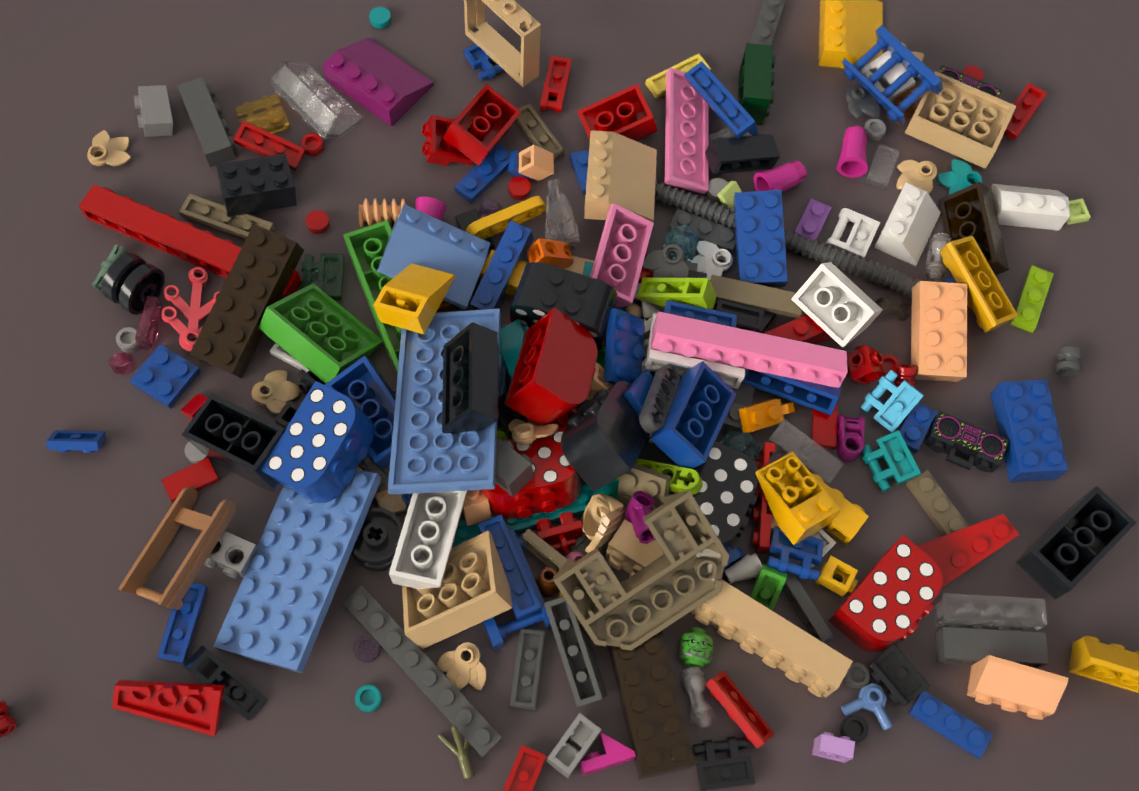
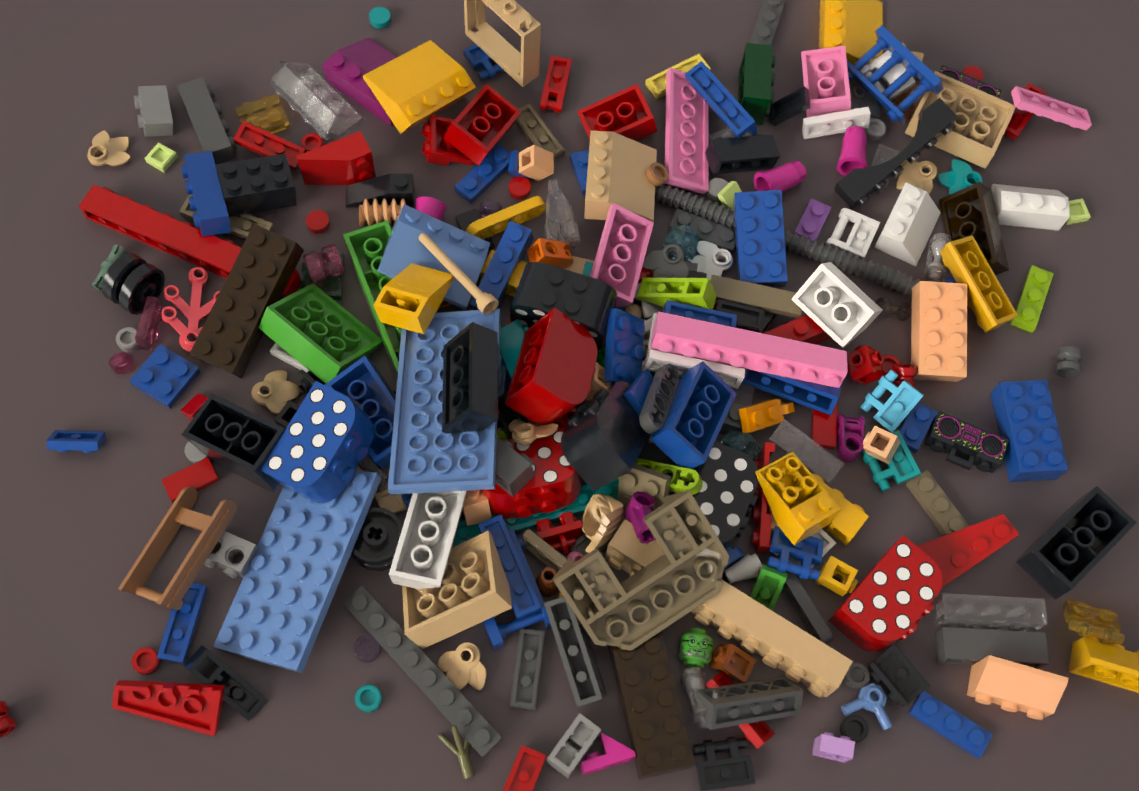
(145, 661): none -> red tile
(161, 157): none -> yellowish green tile
(206, 194): none -> blue brick
(315, 265): none -> clear pink wheel
(338, 162): none -> red slope
(387, 186): none -> black slope
(418, 85): none -> yellow slope
(485, 302): none -> tan piece
(657, 174): none -> medium nougat tile
(732, 662): none -> dark orange bracket
(750, 702): none -> dark grey fence
(789, 106): none -> black tile
(827, 80): none -> bright pink slope
(835, 122): none -> white plate
(861, 182): none -> black arch
(881, 444): none -> light nougat brick
(1051, 108): none -> bright pink plate
(1093, 621): none -> clear yellow plate

